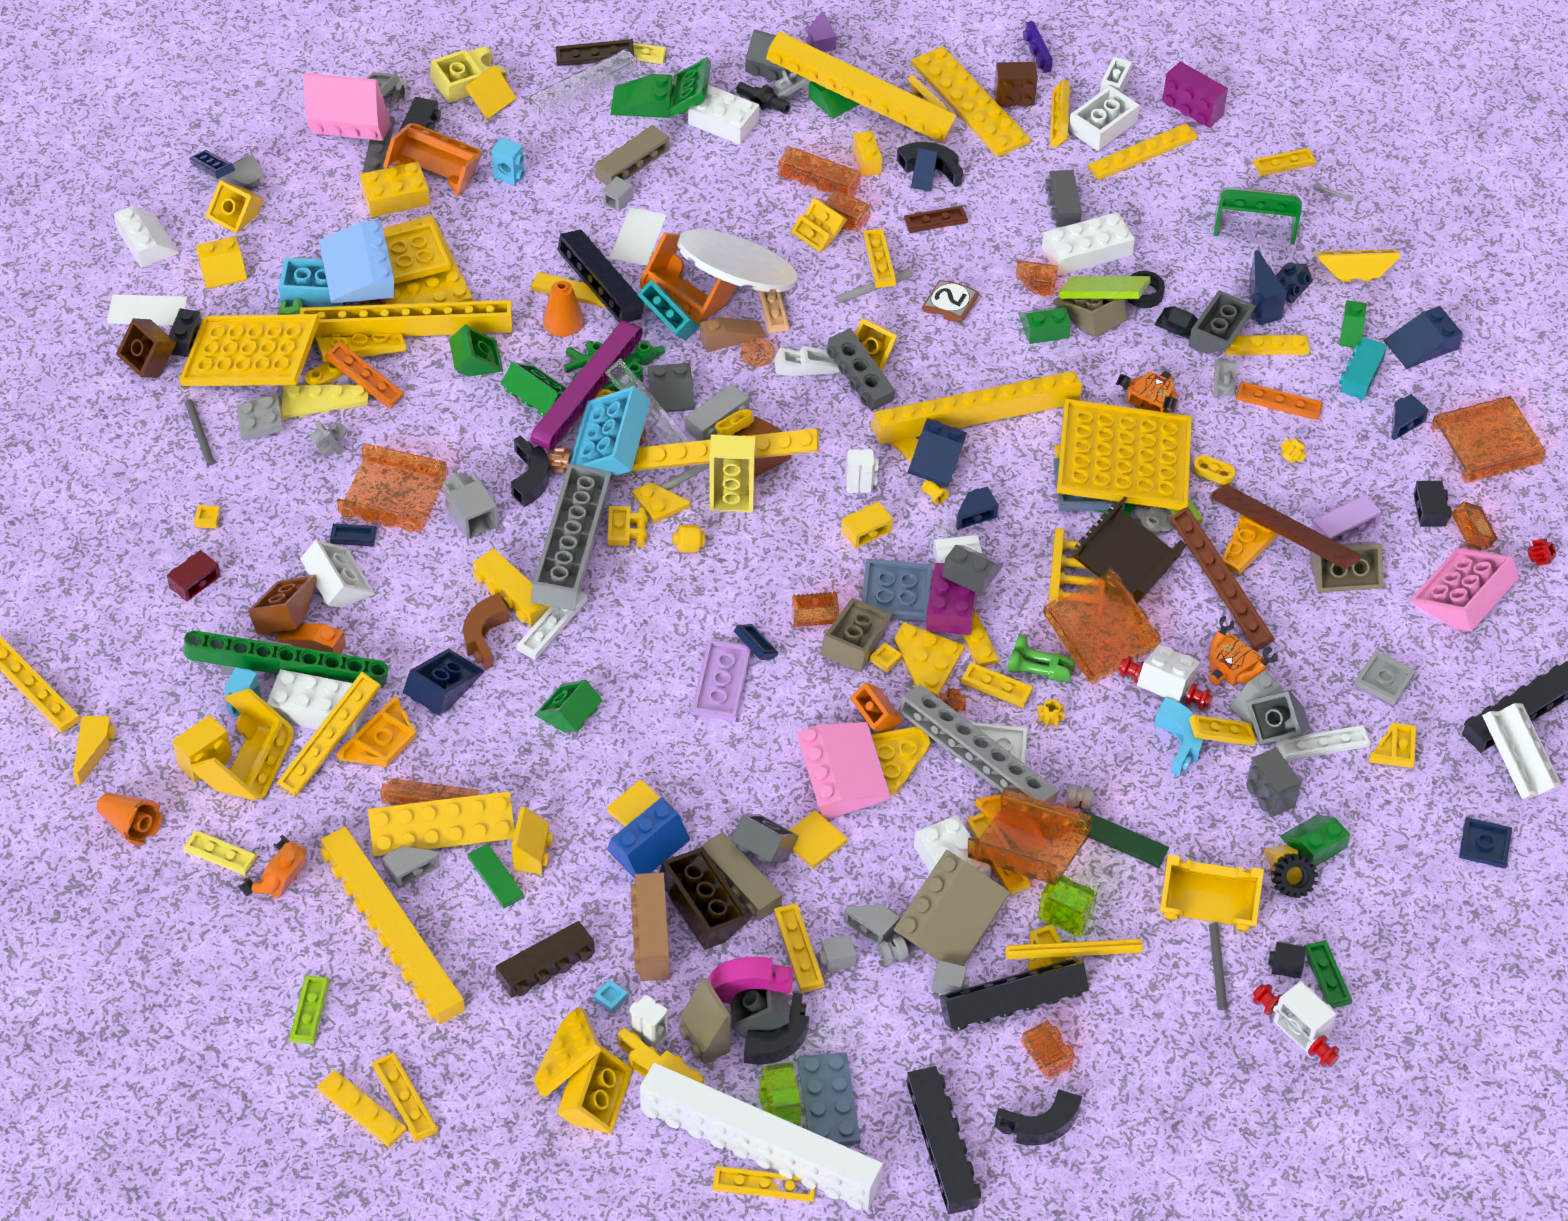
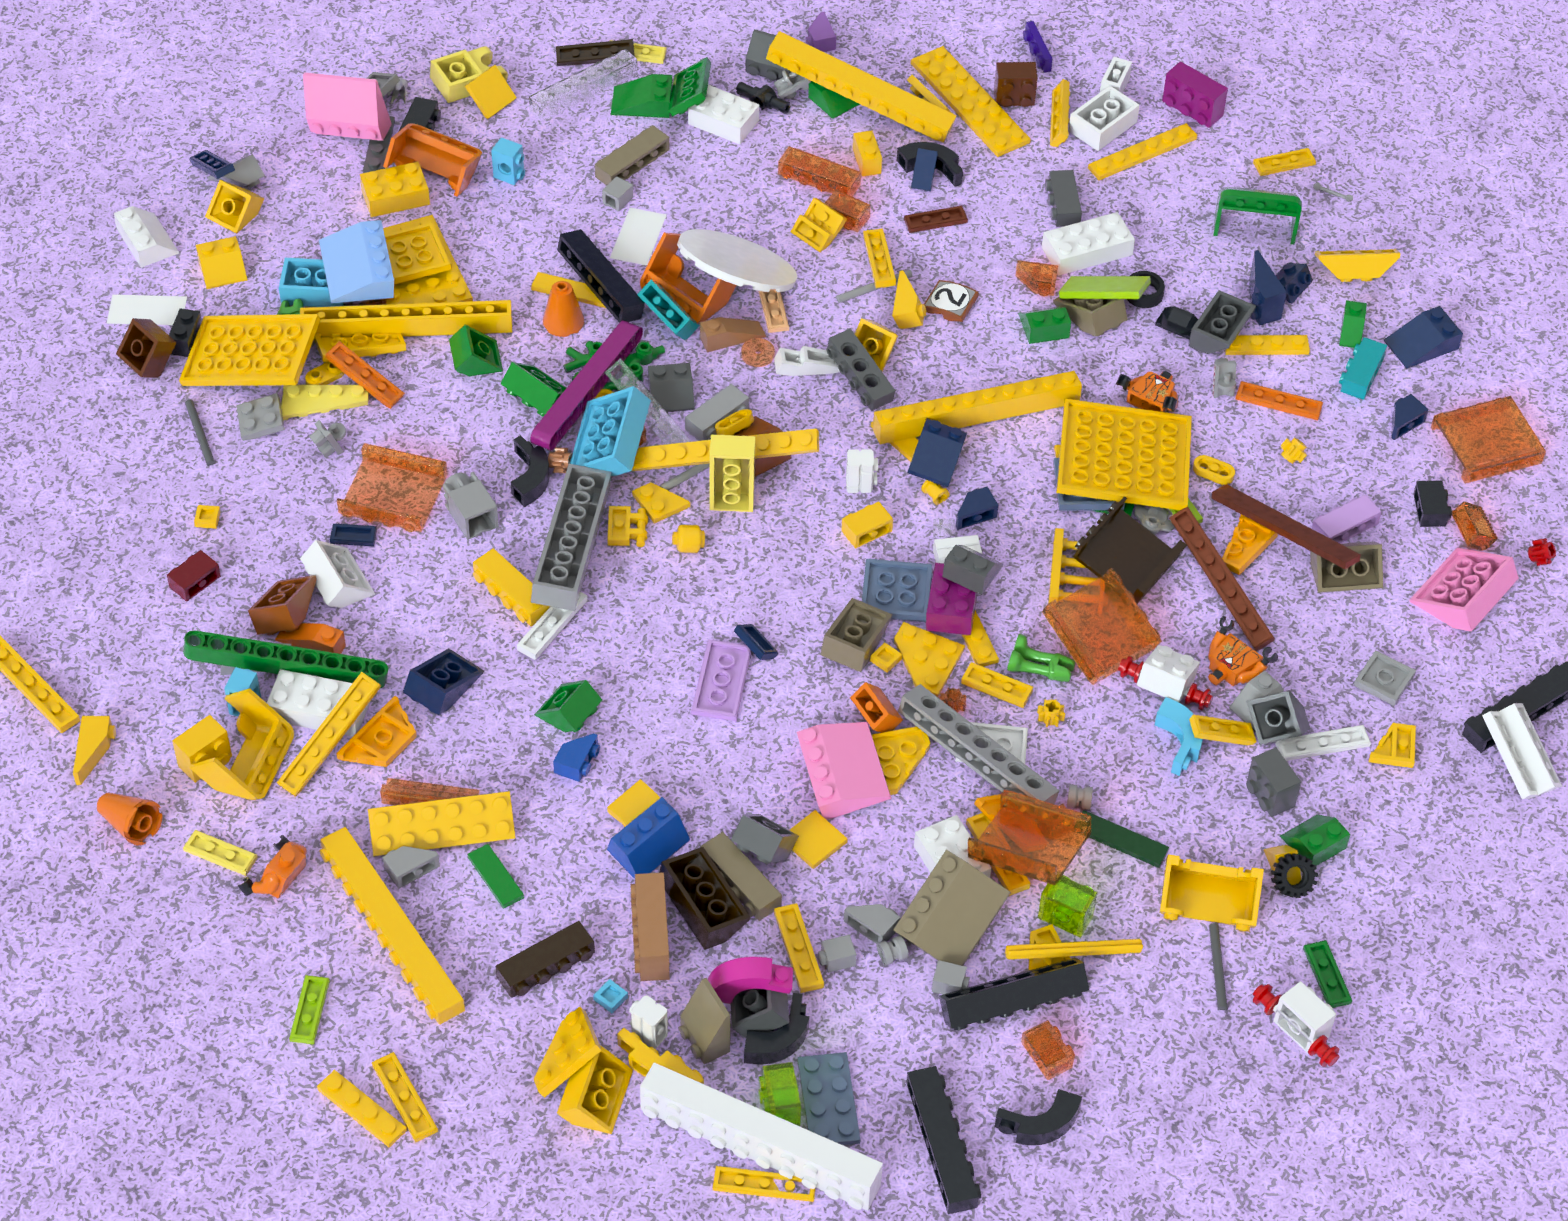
(478, 622): dark orange arch -> none
(531, 842): yellow slope -> none
(575, 757): none -> blue slope
(814, 609): clear orange brick -> none
(907, 308): none -> yellow slope
(1287, 960): black brick -> none
(1485, 842): dark blue tile -> none

